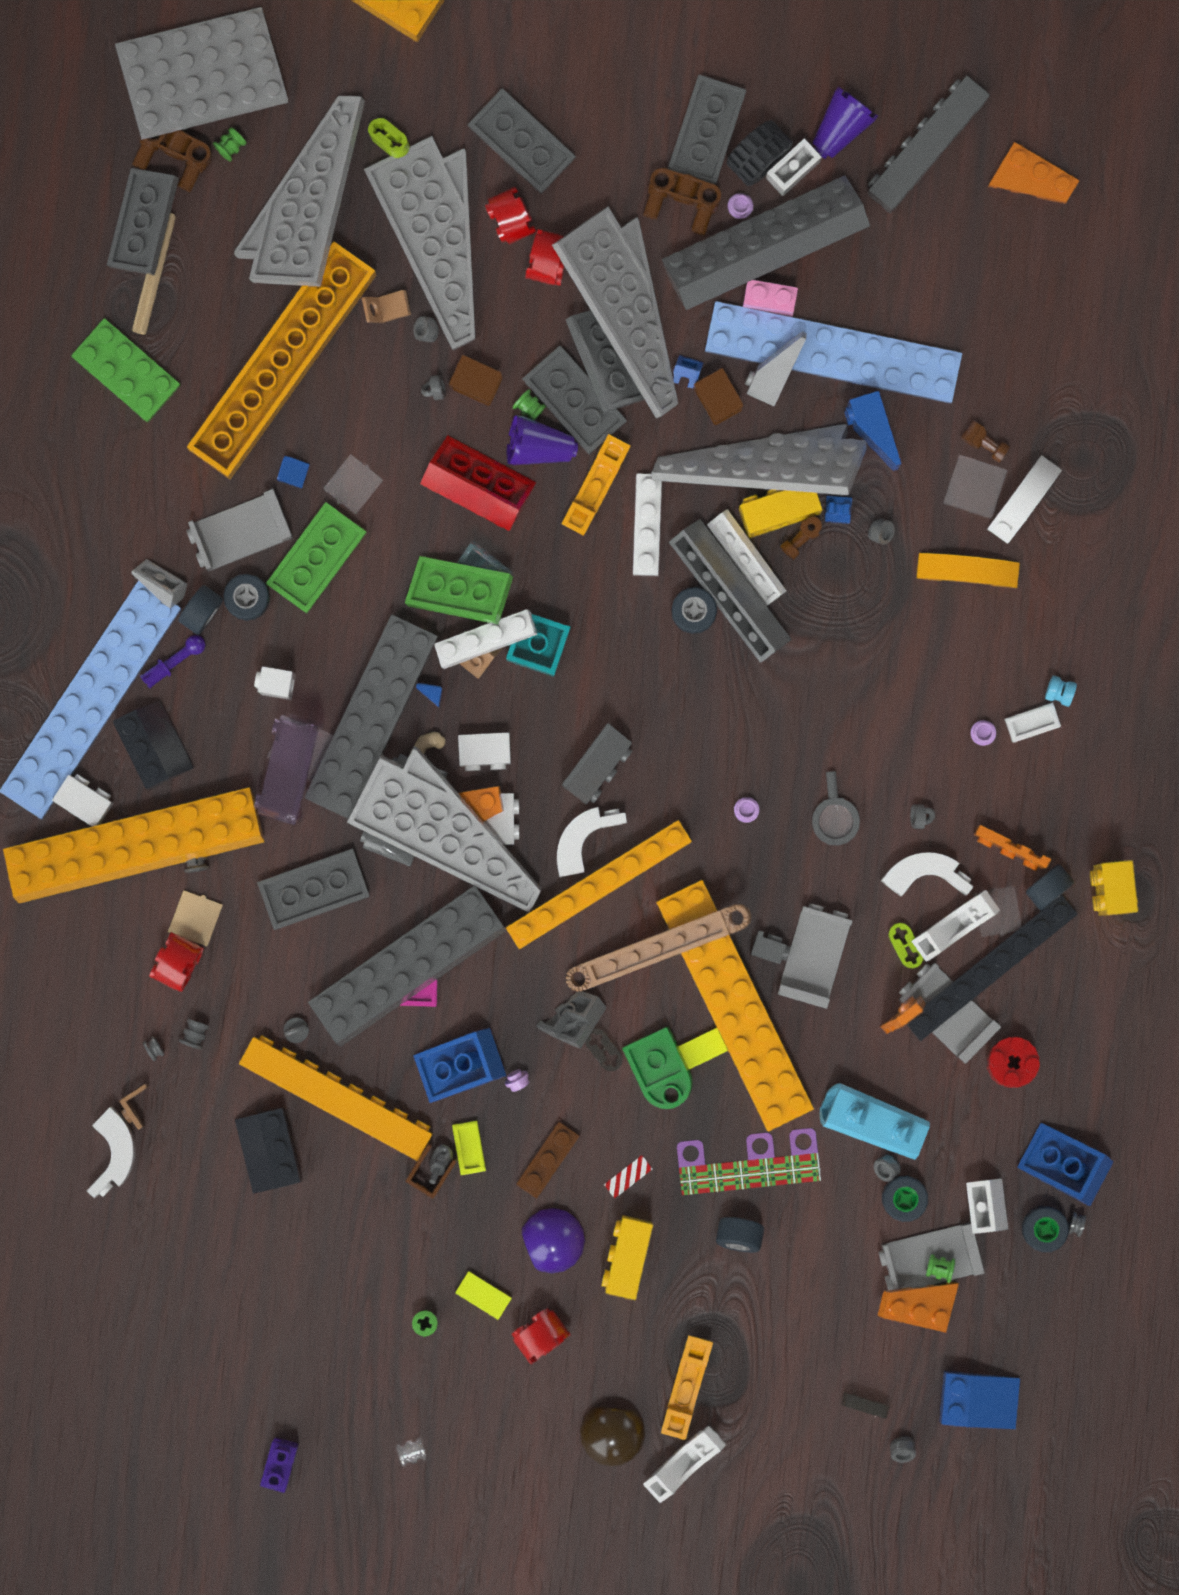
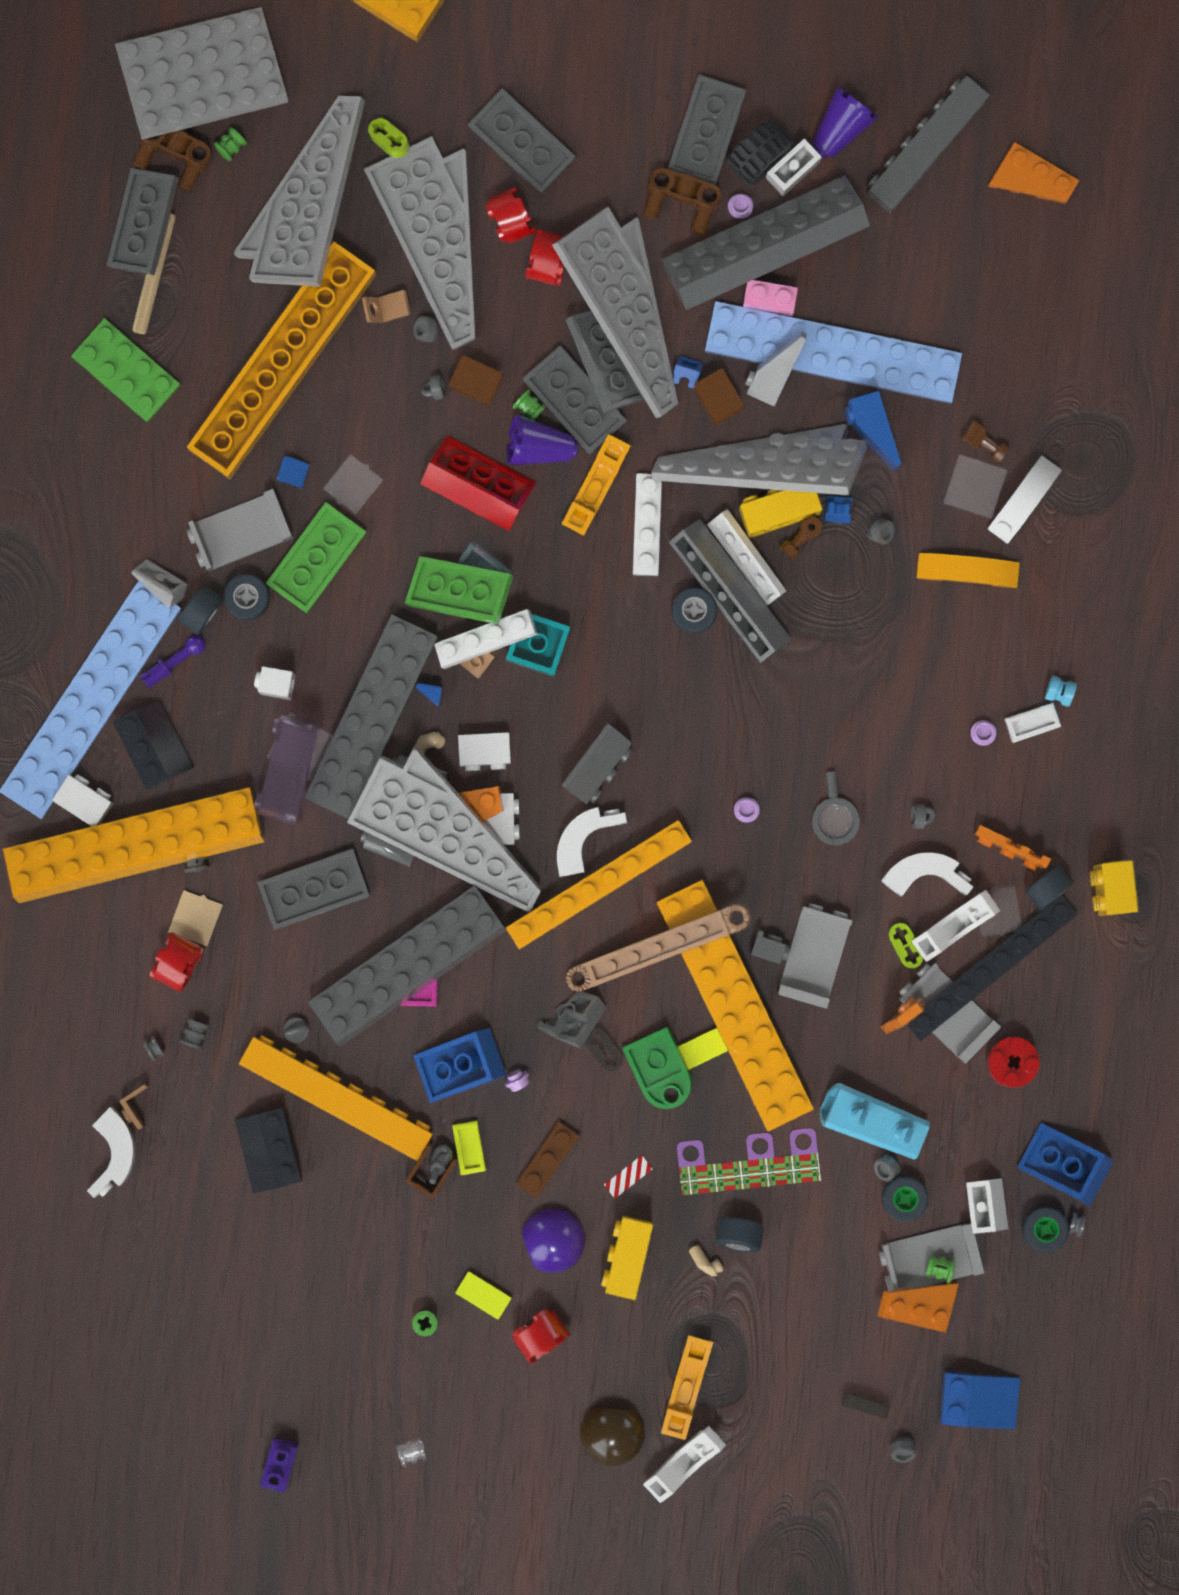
(703, 1263): none -> tan arm

